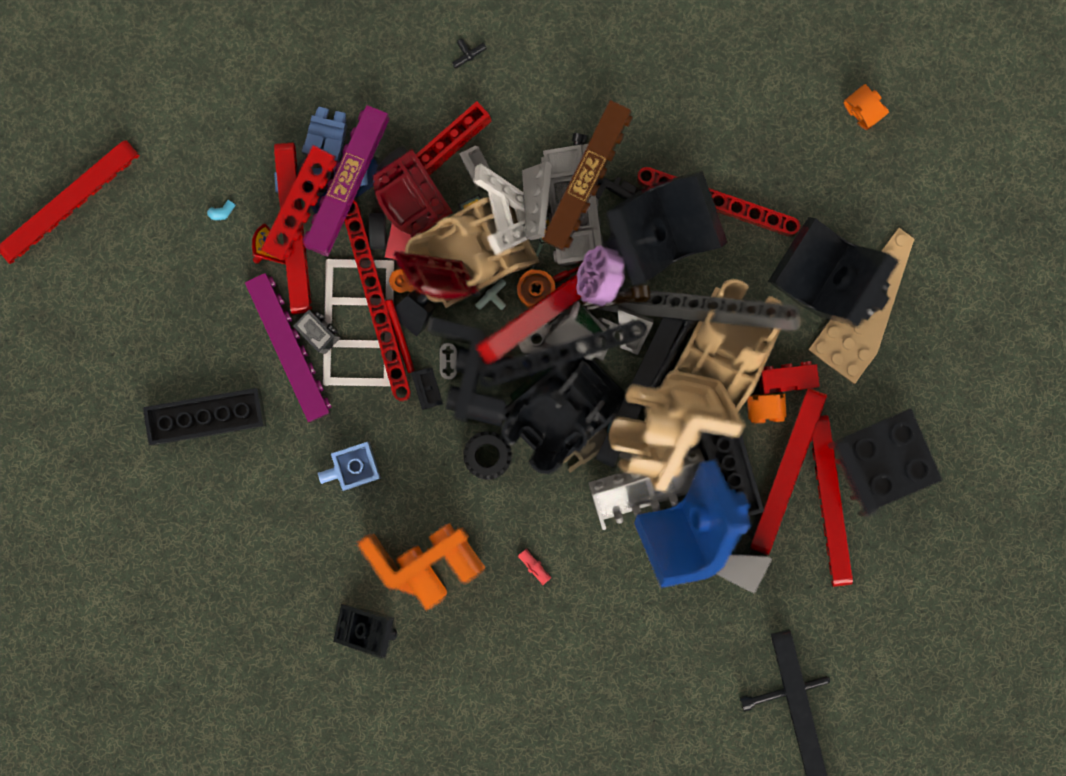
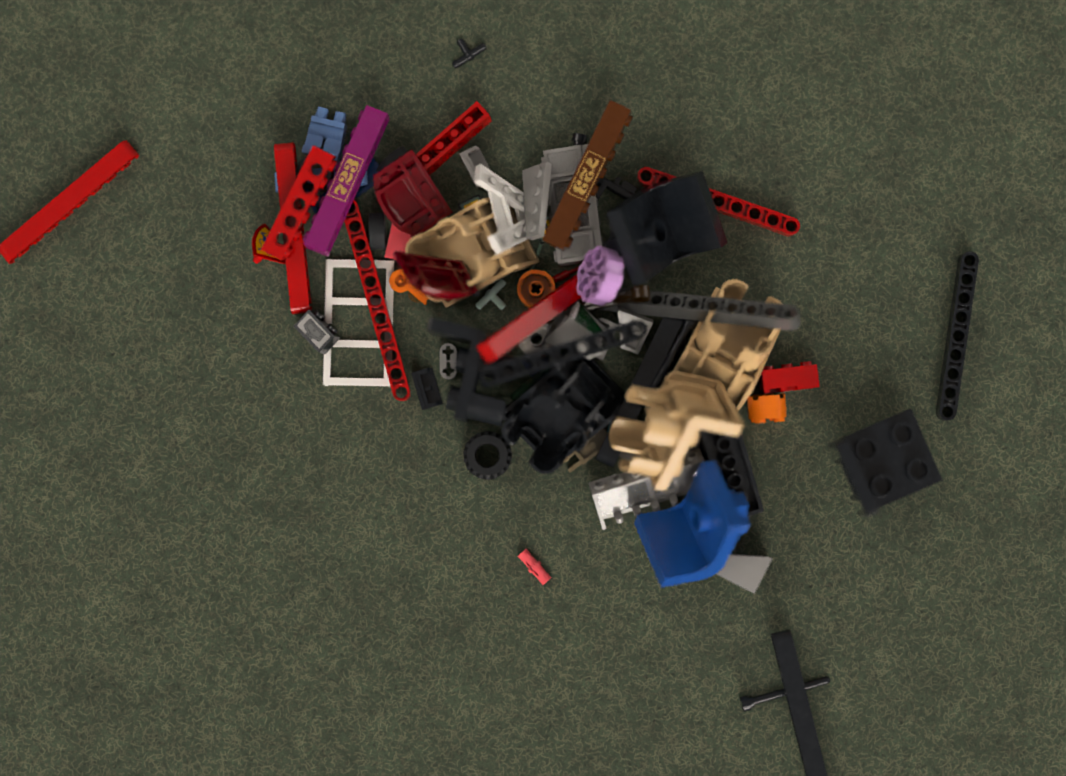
(204, 416): black brick -> none
(221, 213): medium azure arm -> none
(288, 348): magenta brick -> none
(352, 467): light blue brick -> none
(365, 630): black brick -> none
(399, 335): red bar -> none
(415, 312): black torso -> none
(416, 573): orange piece -> none
(788, 471): red beam -> none
(831, 504): red beam -> none
(834, 275): black piece -> none
(852, 348): tan wing -> none
(866, 107): orange brick -> none
(963, 329): none -> black beam

